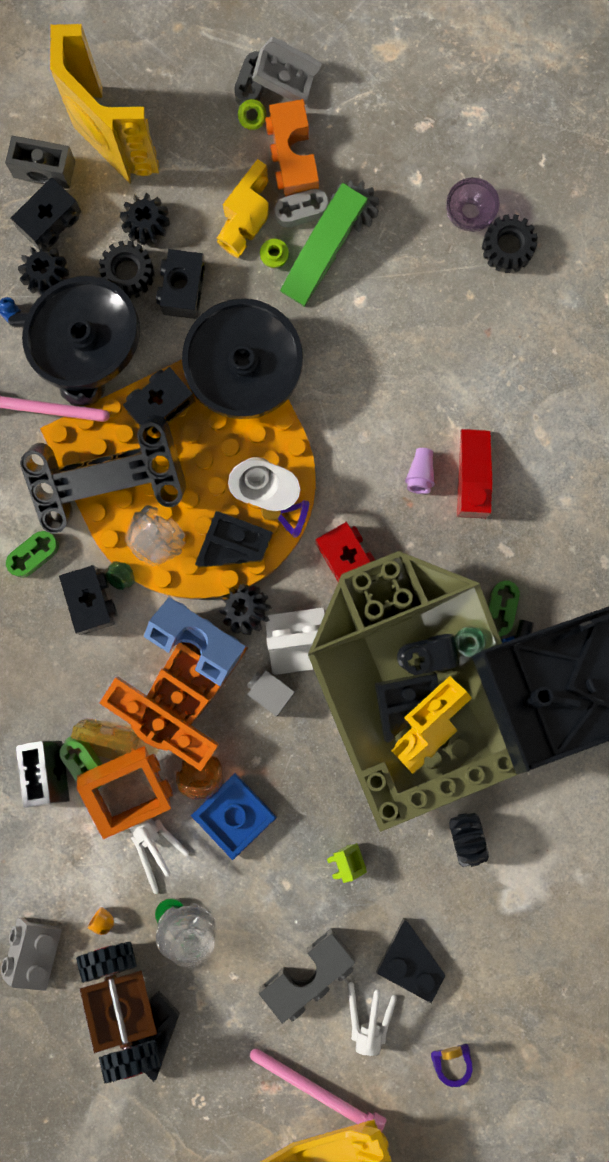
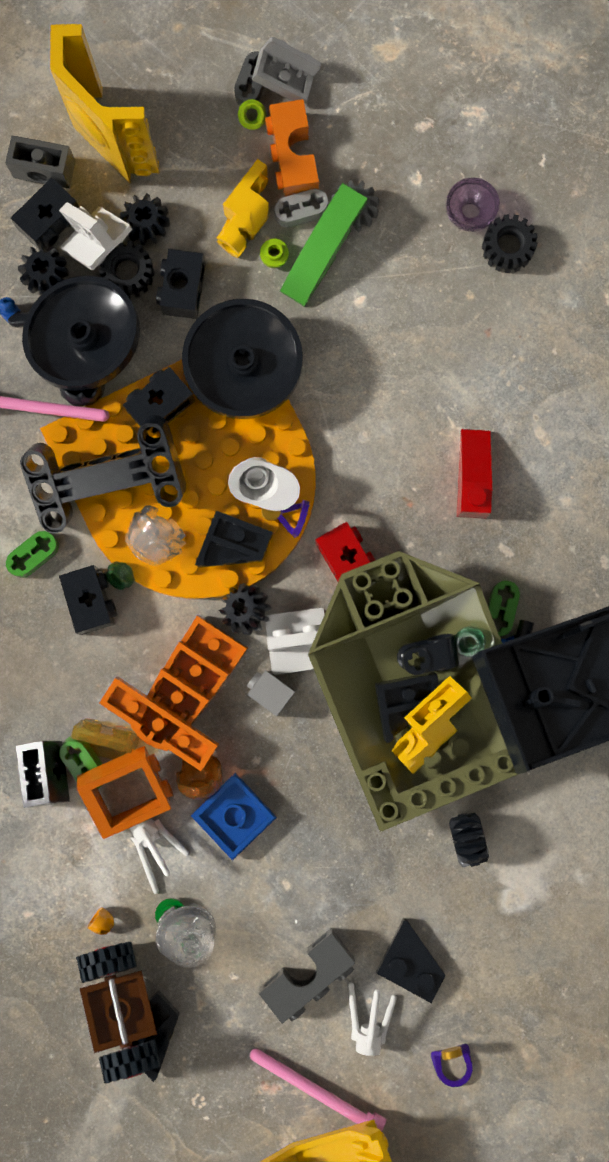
(30, 955): light grey bracket -> none
(93, 234): none -> white bracket
(177, 624): medium blue arch -> none
(349, 863): lime tile -> none
(421, 473): lavender cone -> none

